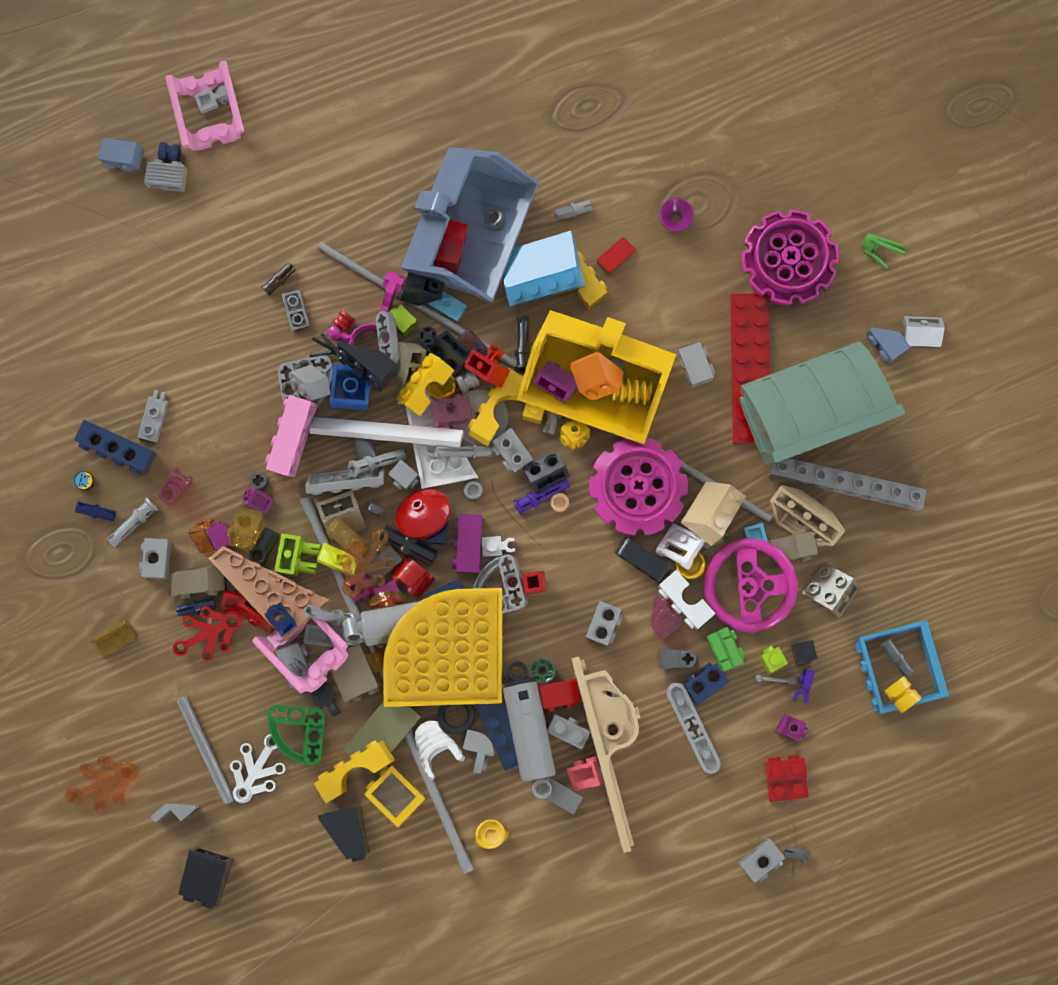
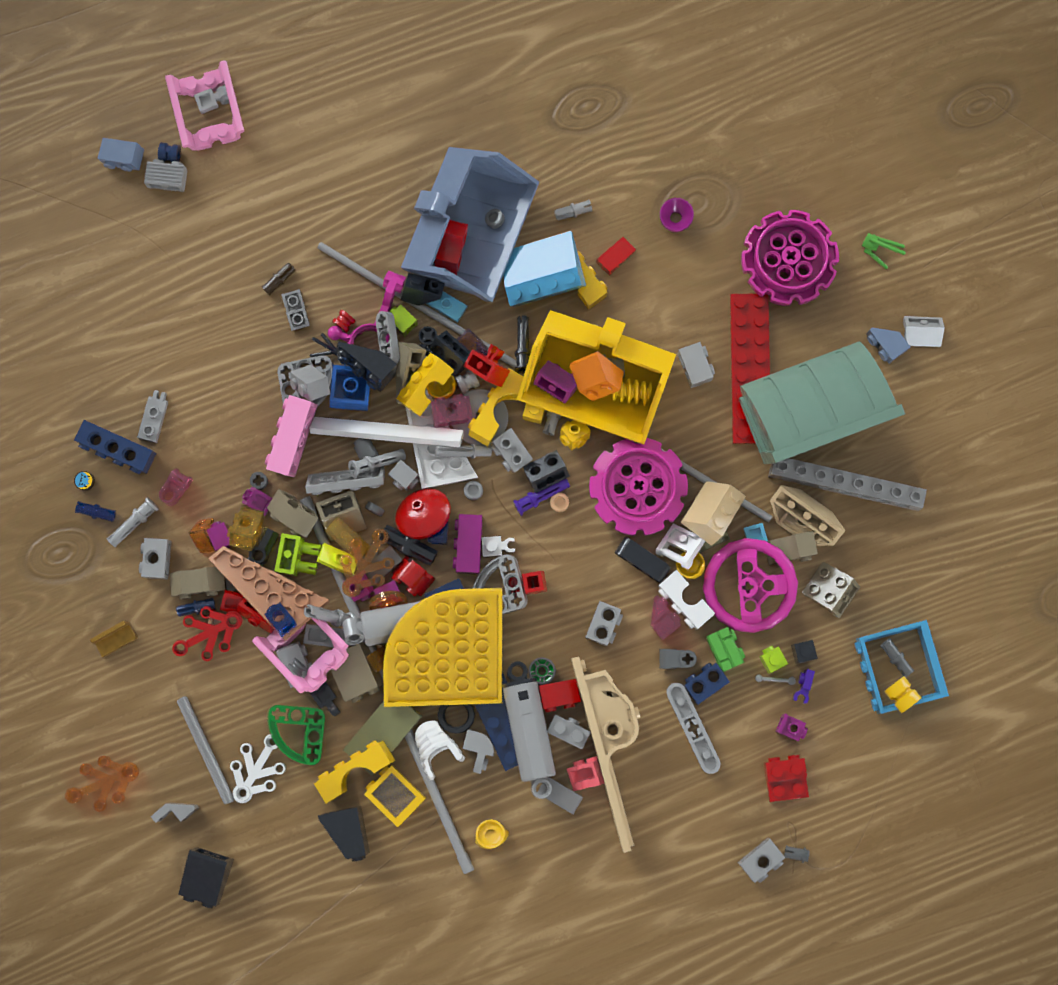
(292, 513): none -> dark tan brick

